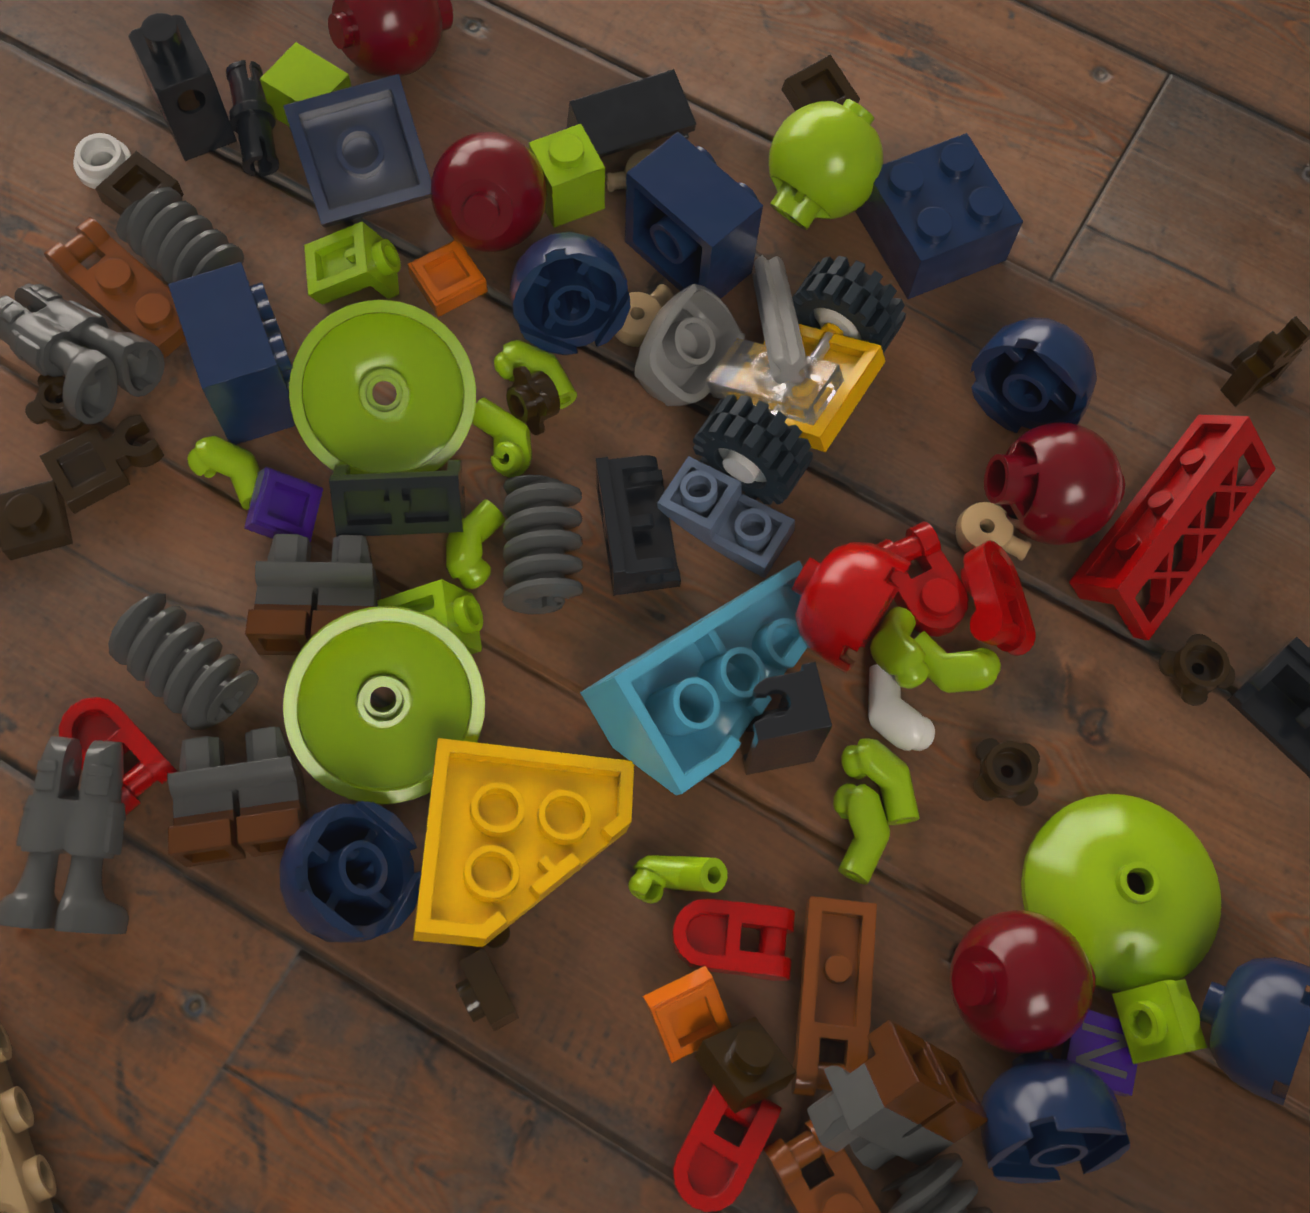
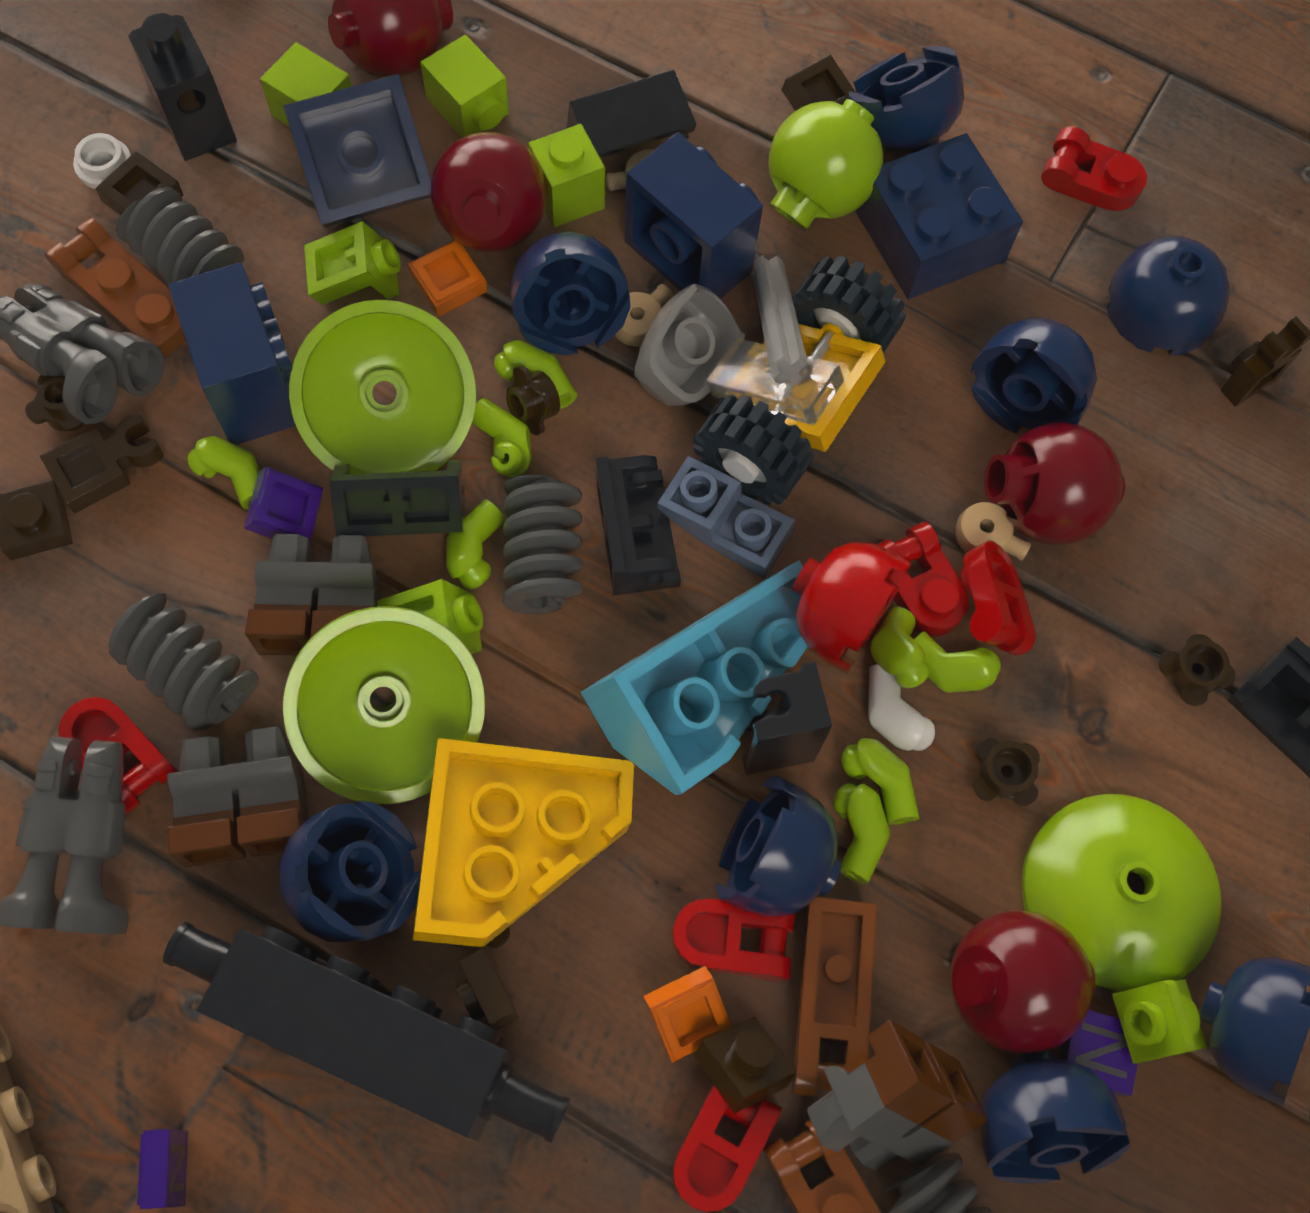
(162, 1168): none -> dark purple tile
(252, 119): black pin -> none
(361, 1035): none -> black brick
(465, 87): none -> lime brick
(676, 873): lime arm -> none
(780, 852): none -> dark blue cylinder
(912, 99): none -> dark blue cylinder
(1113, 177): none -> red plate
(1169, 295): none -> dark blue cylinder
(1173, 506): red fence -> none

